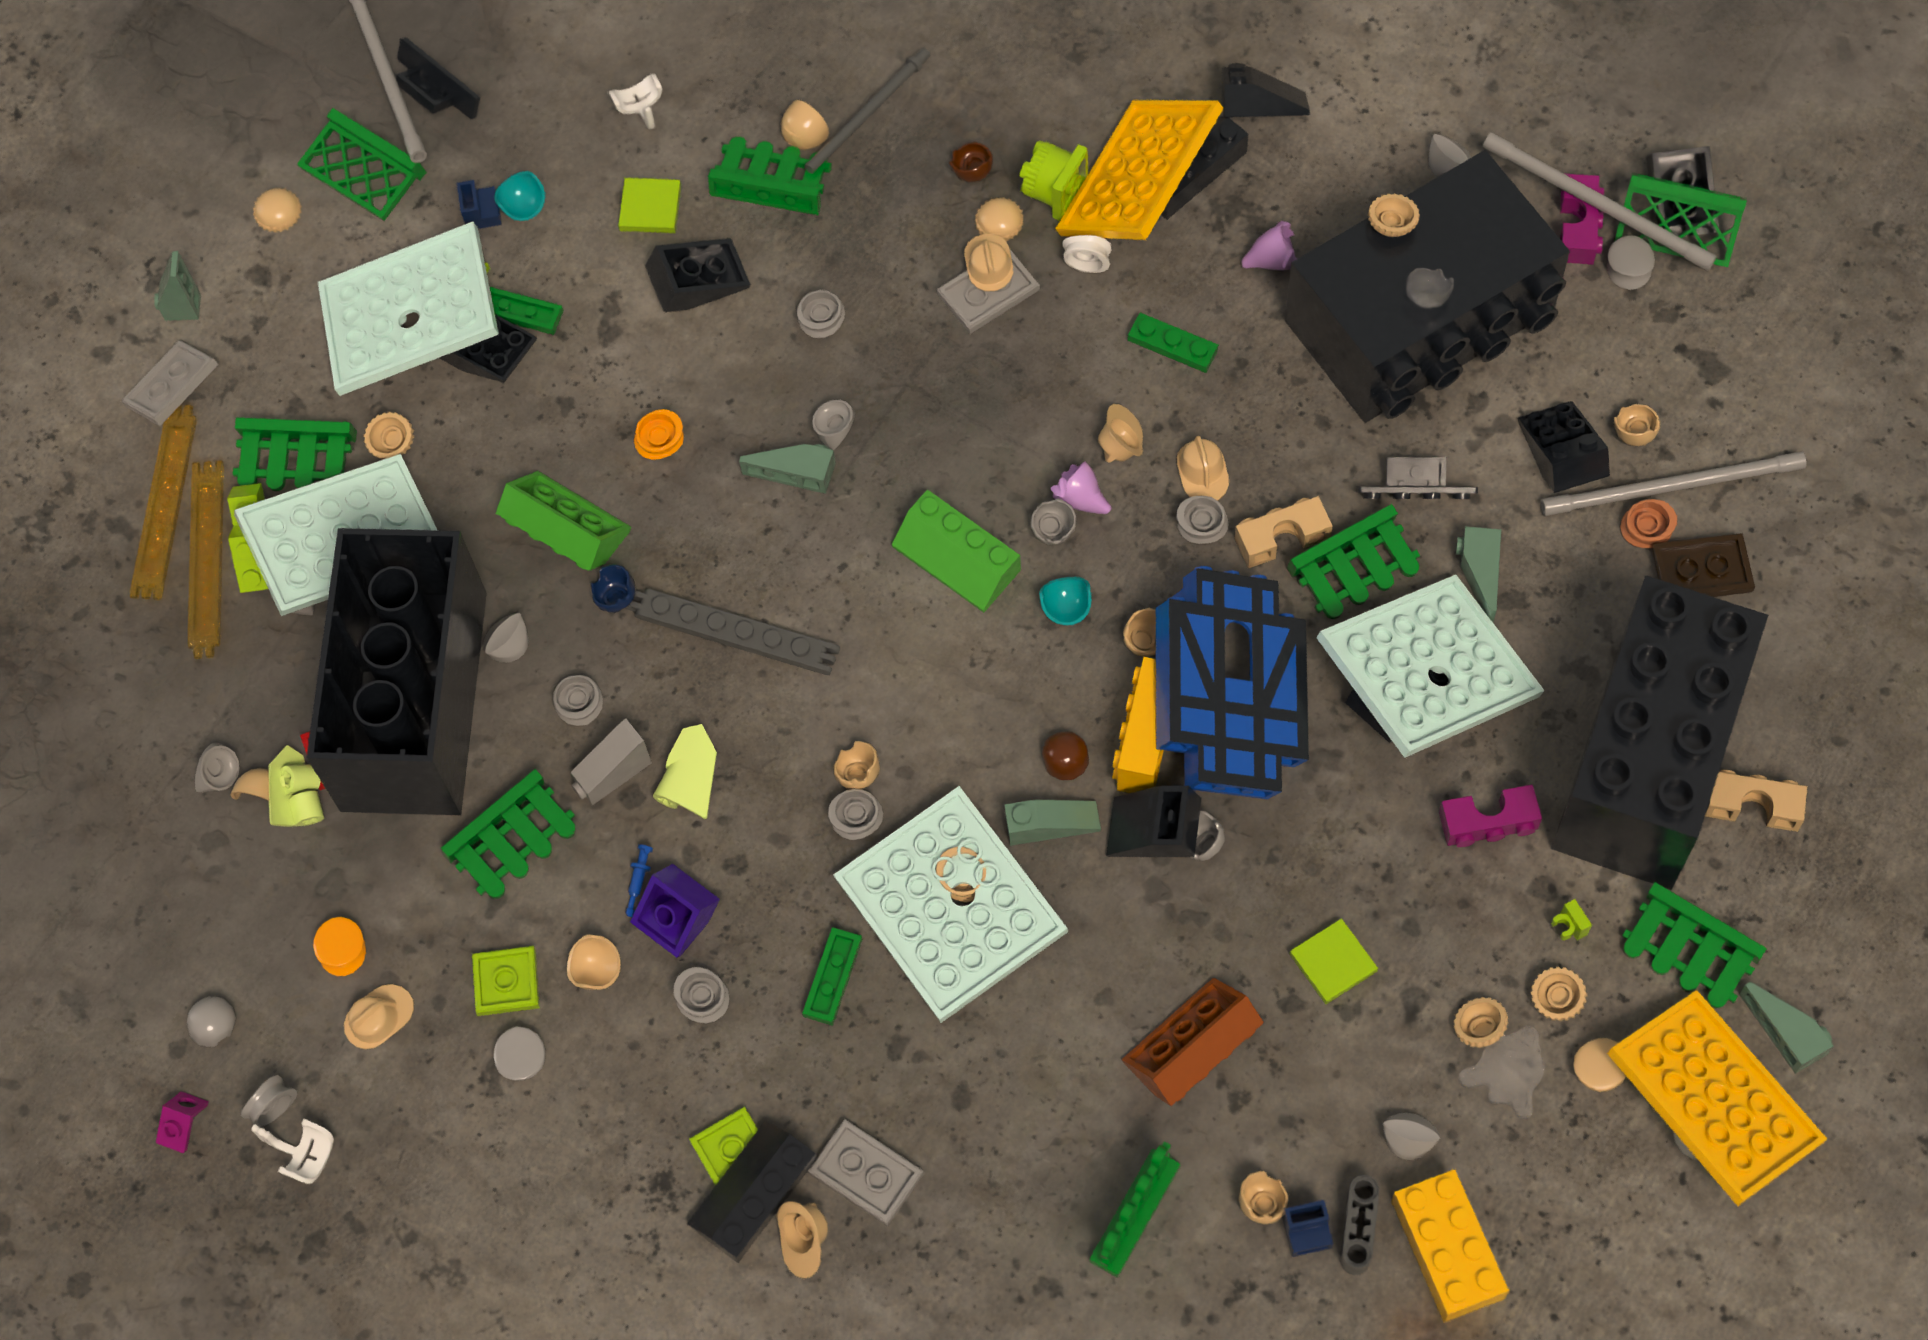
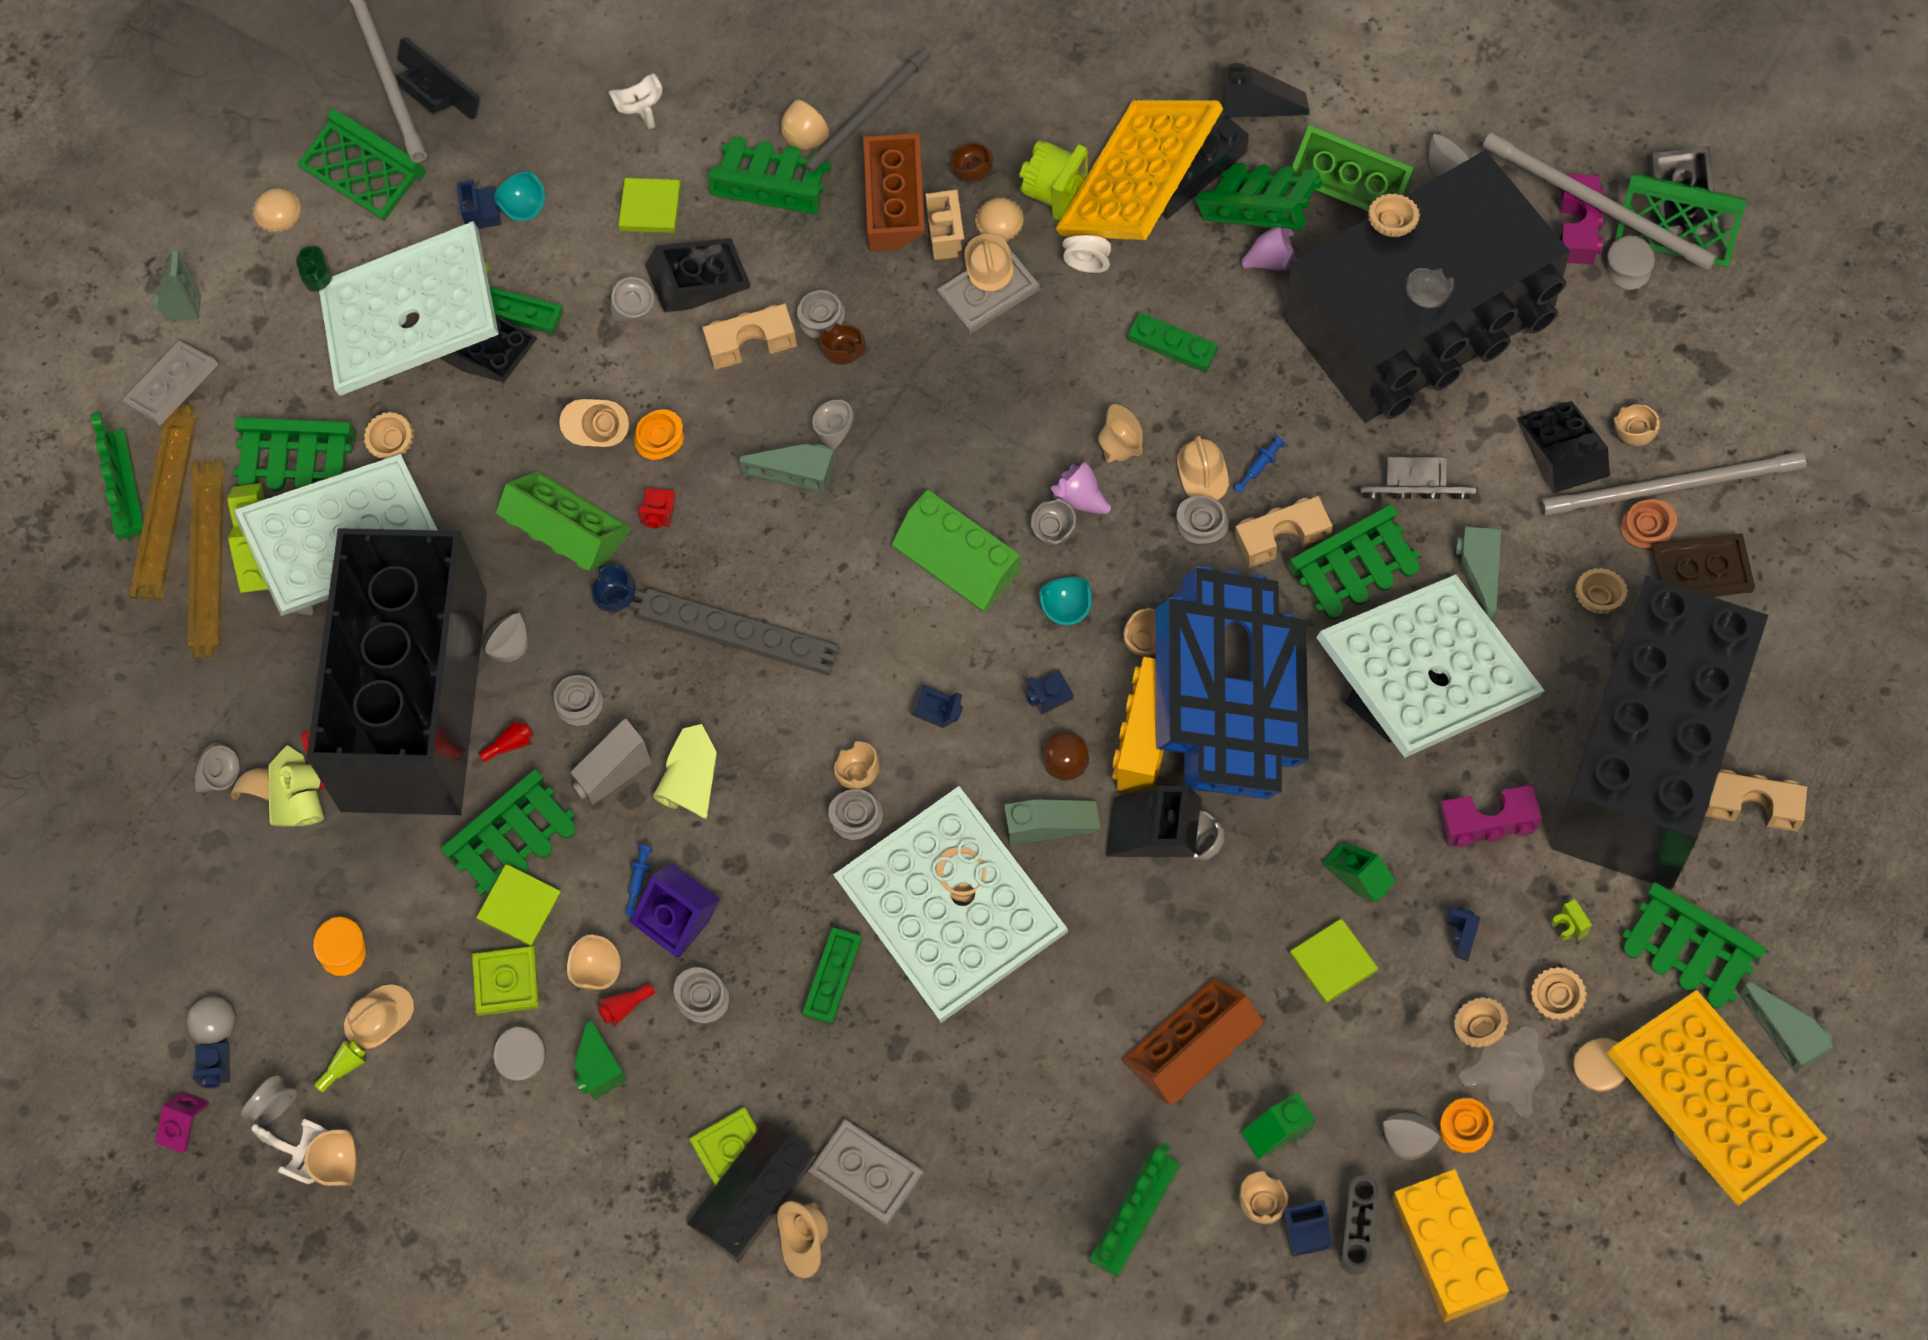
(119, 478): none -> green fence
(211, 1065): none -> dark blue bracket
(313, 268): none -> dark green plate
(332, 1158): none -> tan helmet
(345, 1060): none -> lime cone
(514, 737): none -> red cone
(518, 905): none -> lime tile
(594, 422): none -> tan piece
(596, 1065): none -> green slope
(617, 1007): none -> red cone
(630, 299): none -> light grey piece
(657, 508): none -> red bracket
(768, 325): none -> tan arch
(842, 344): none -> reddish brown hair
(893, 190): none -> dark orange slope
(937, 707): none -> dark blue bracket
(944, 223): none -> tan window
(1048, 692): none -> dark blue bracket
(1255, 209): none -> green fence
(1259, 464): none -> blue piece
(1279, 1126): none -> green slope
(1350, 169): none -> bright green slope
(1360, 871): none -> green slope
(1464, 937): none -> dark blue bracket
(1466, 1125): none -> light orange piece
(1601, 591): none -> tan hat

